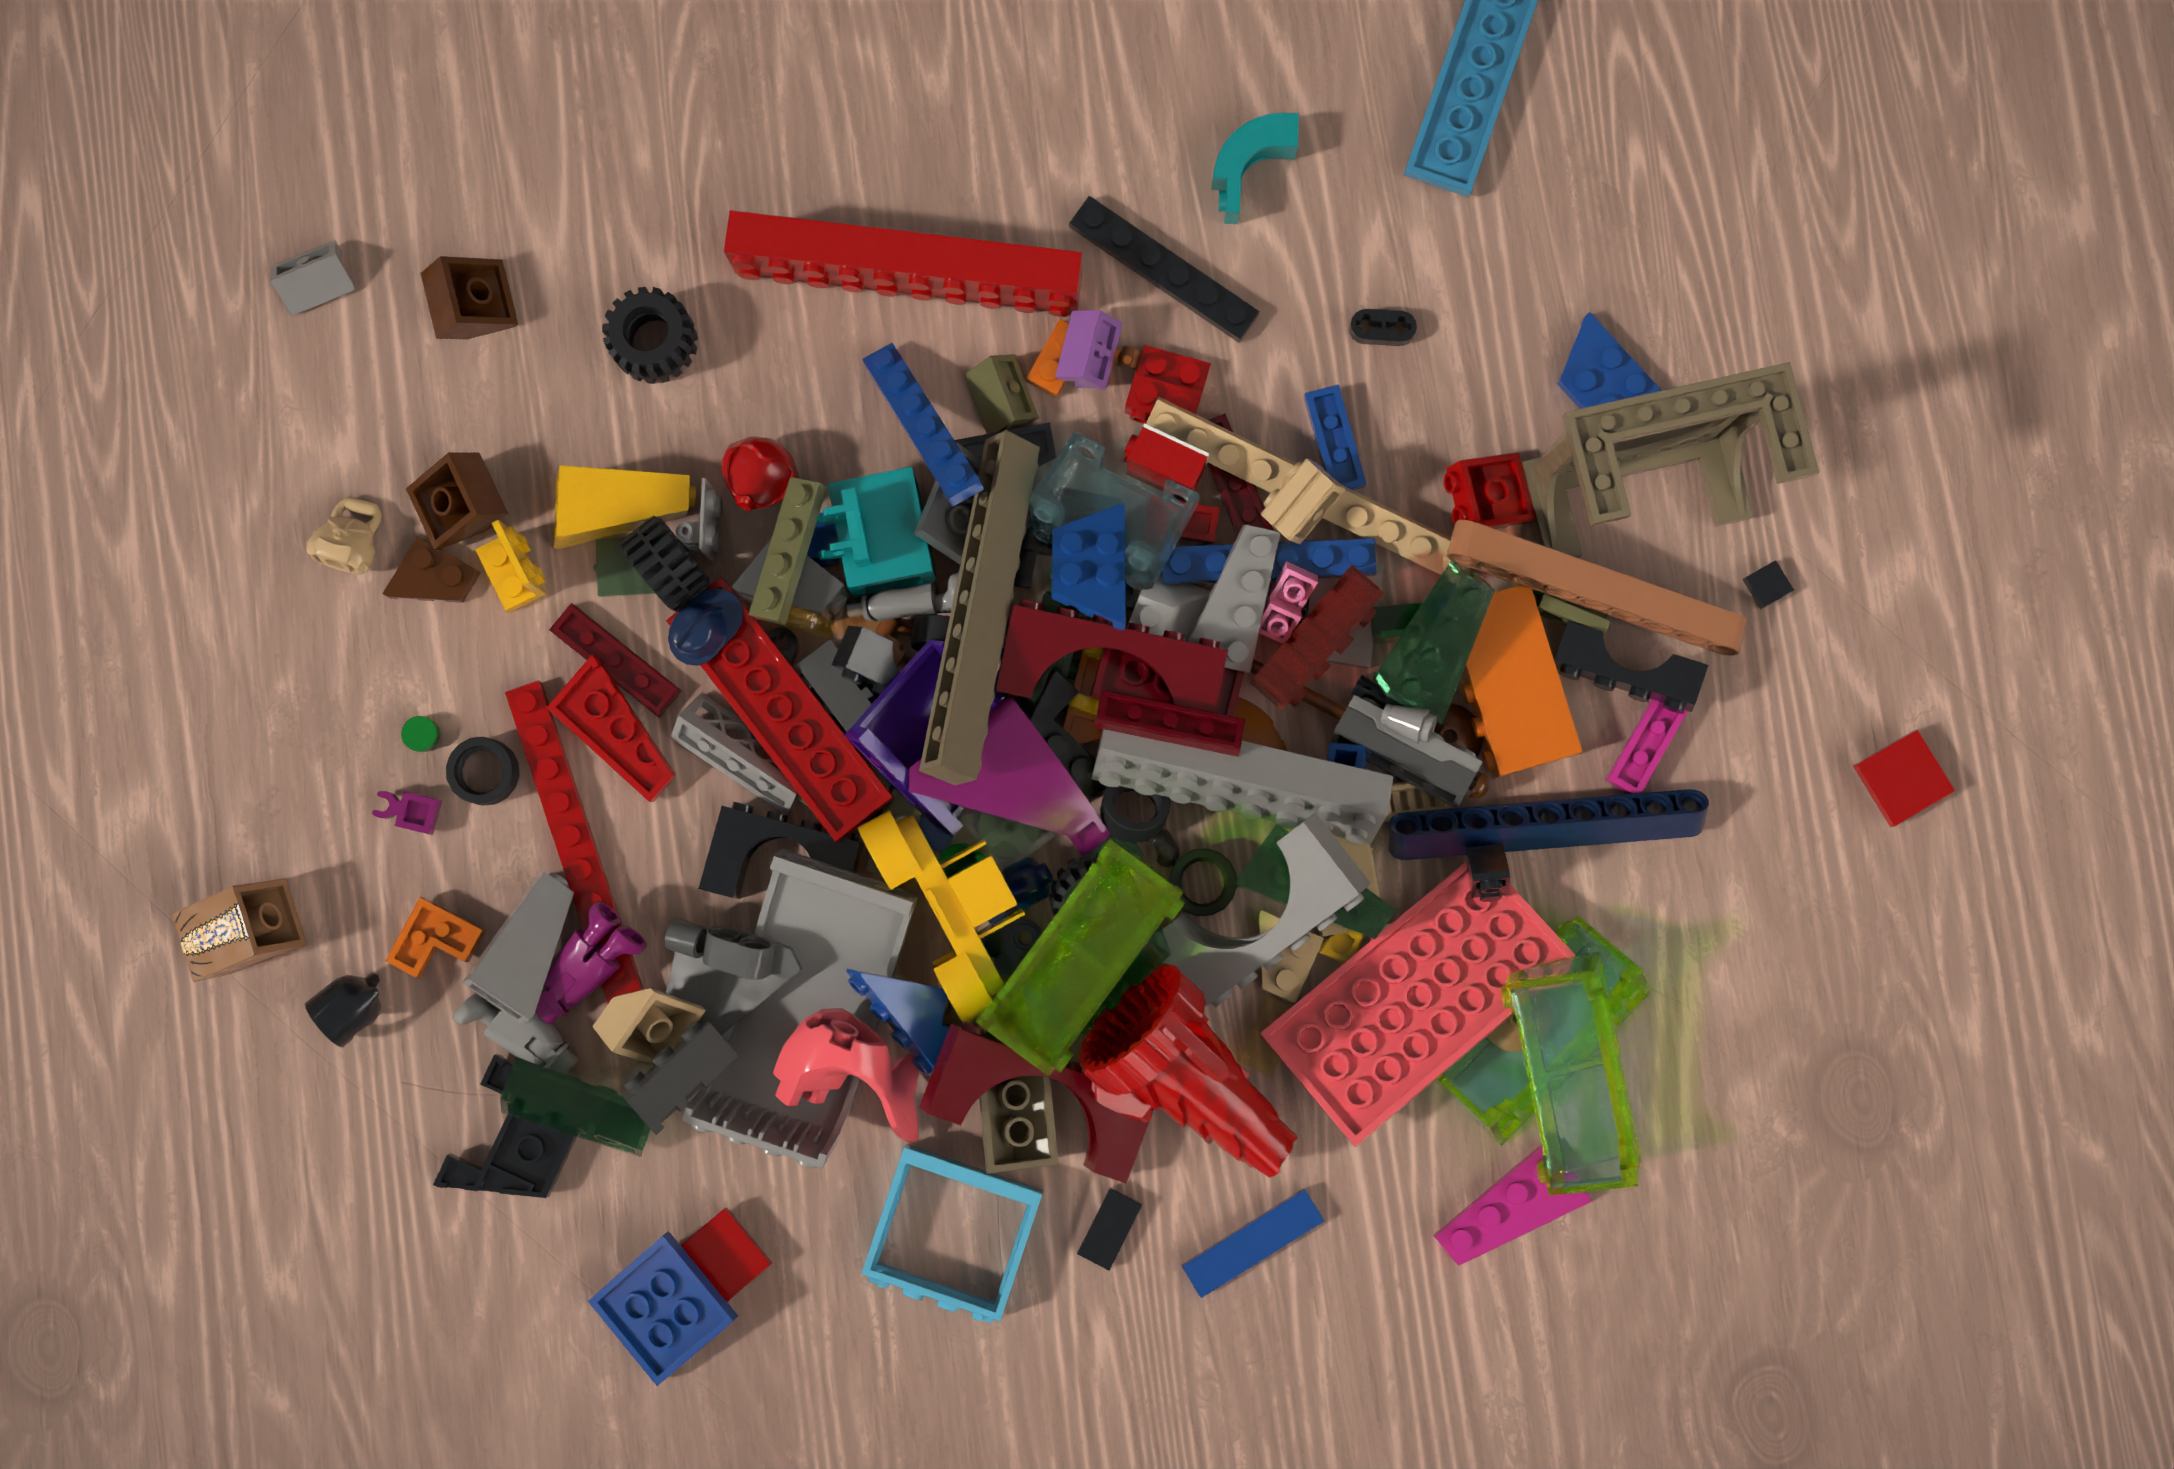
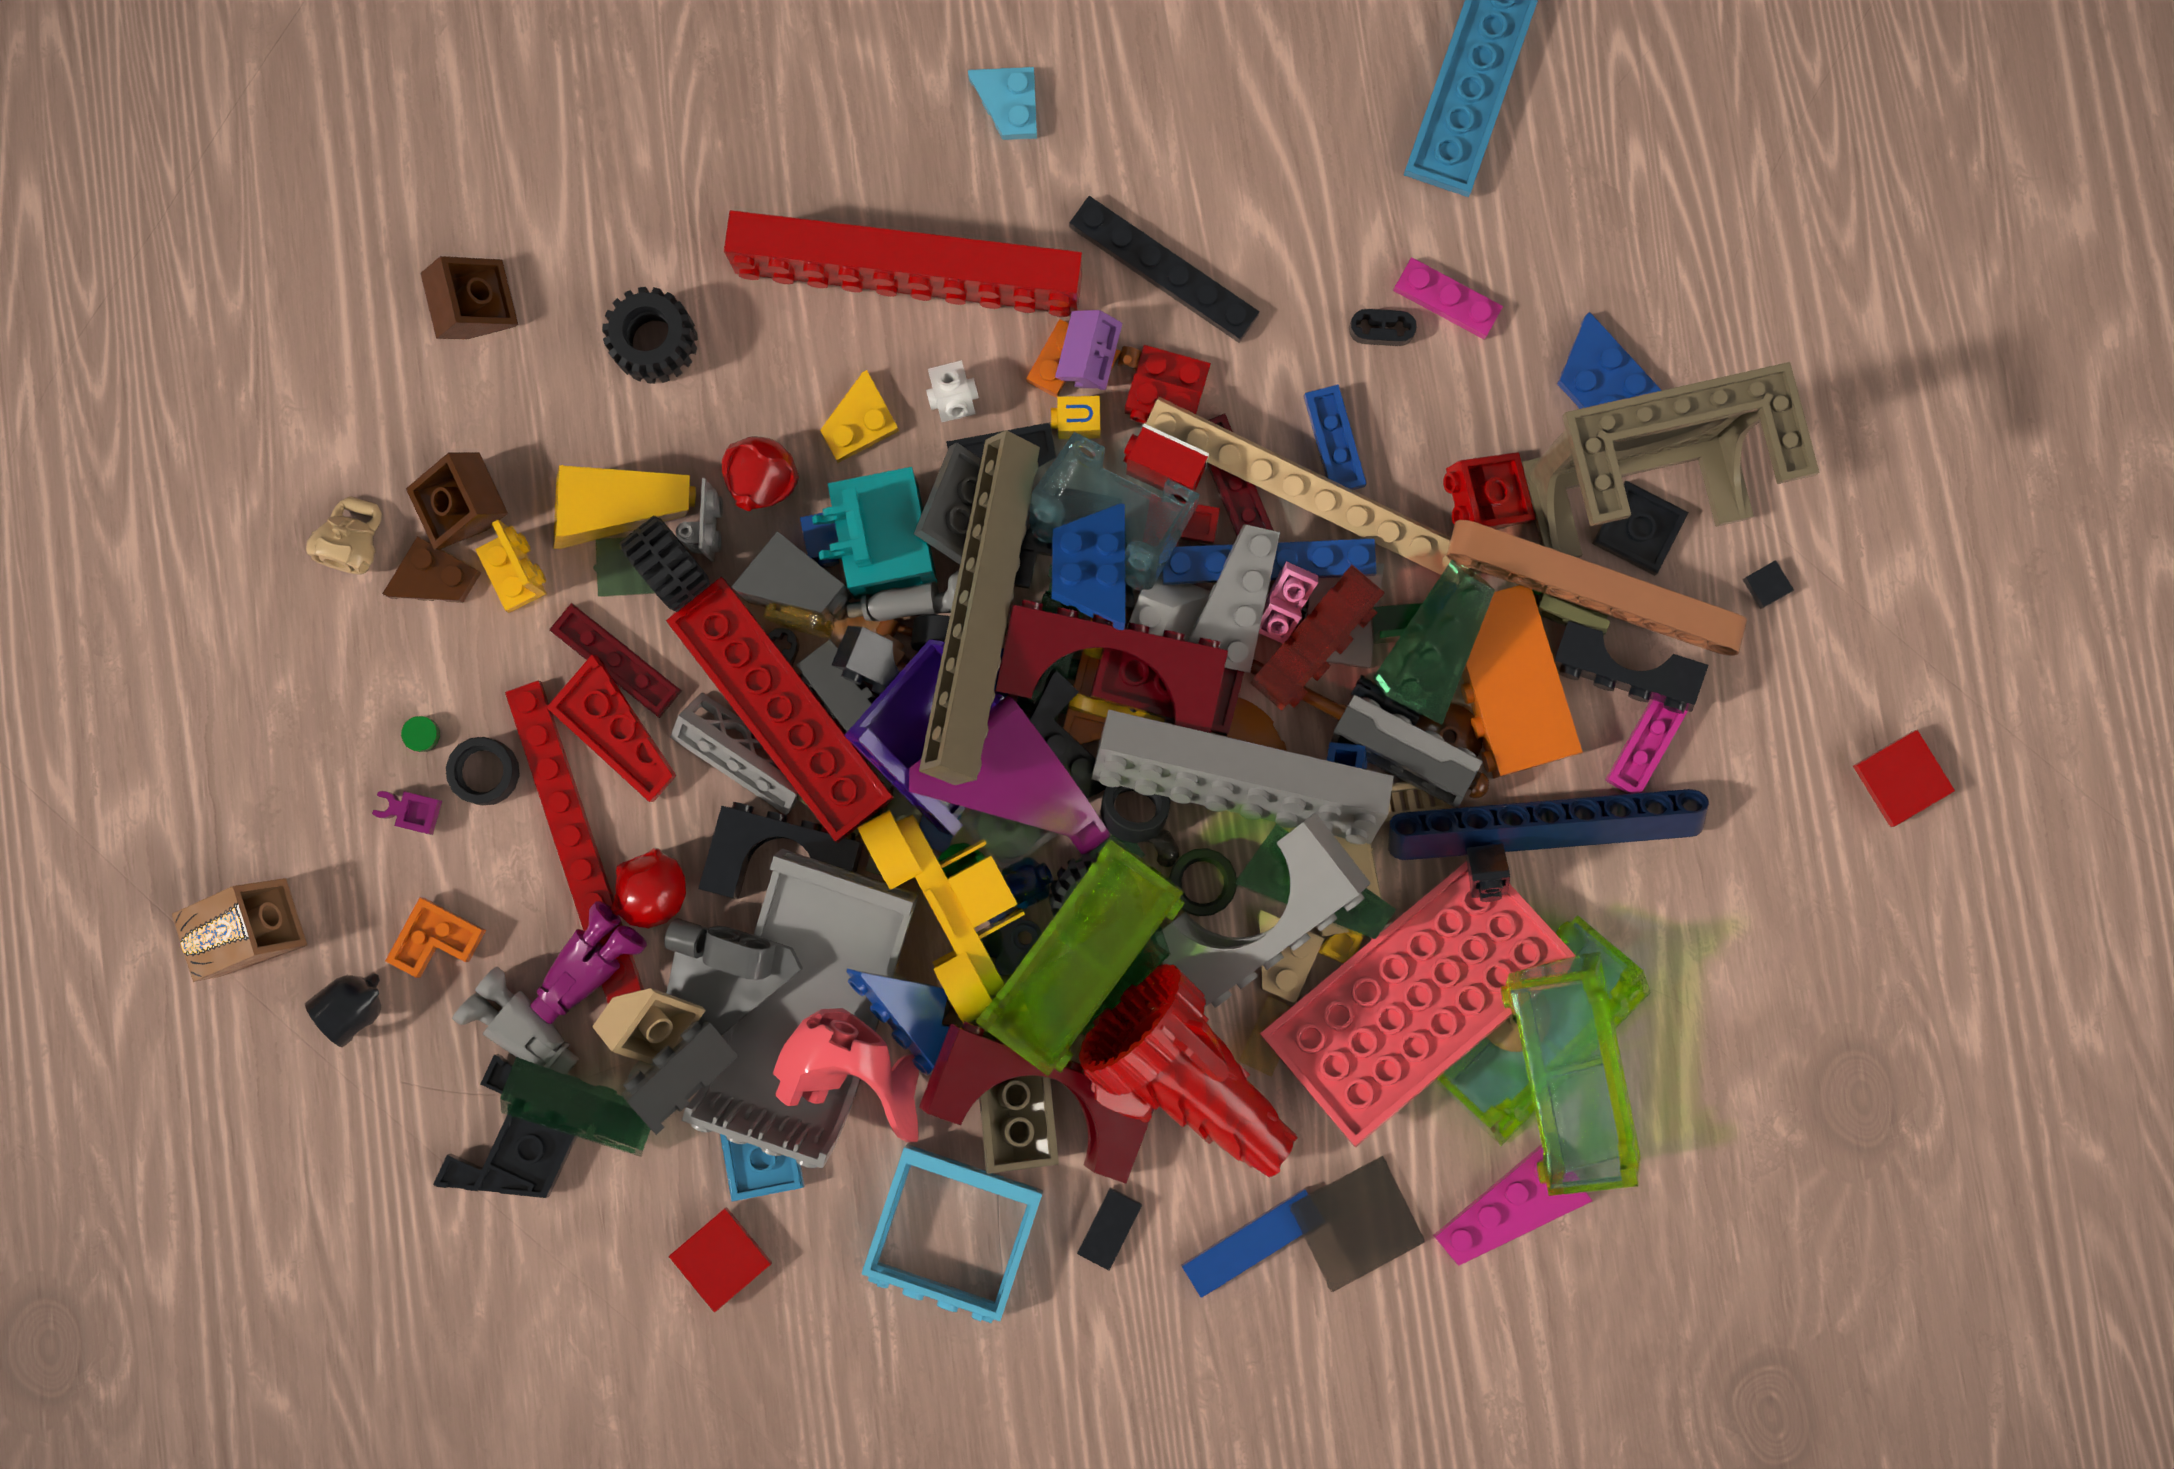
(311, 278): light grey panel -> none
(521, 952): light grey slope -> none
(649, 889): none -> red helmet
(663, 1308): blue plate -> none
(705, 626): dark blue piece -> none
(756, 1173): none -> dark azure plate
(787, 550): olive plate -> none
(858, 420): none -> yellow wing
(923, 425): blue plate -> none
(952, 398): none -> white brick
(1001, 393): olive panel -> none
(1008, 99): none -> medium azure wing
(1077, 415): none -> yellow brick
(1170, 723): dark red tile -> none
(1257, 140): teal arch -> none
(1302, 500): tan brick -> none
(1357, 1223): none -> clear smoke piece
(1410, 722): light grey cone -> none
(1447, 298): none -> dark pink plate
(1645, 535): none -> black tile

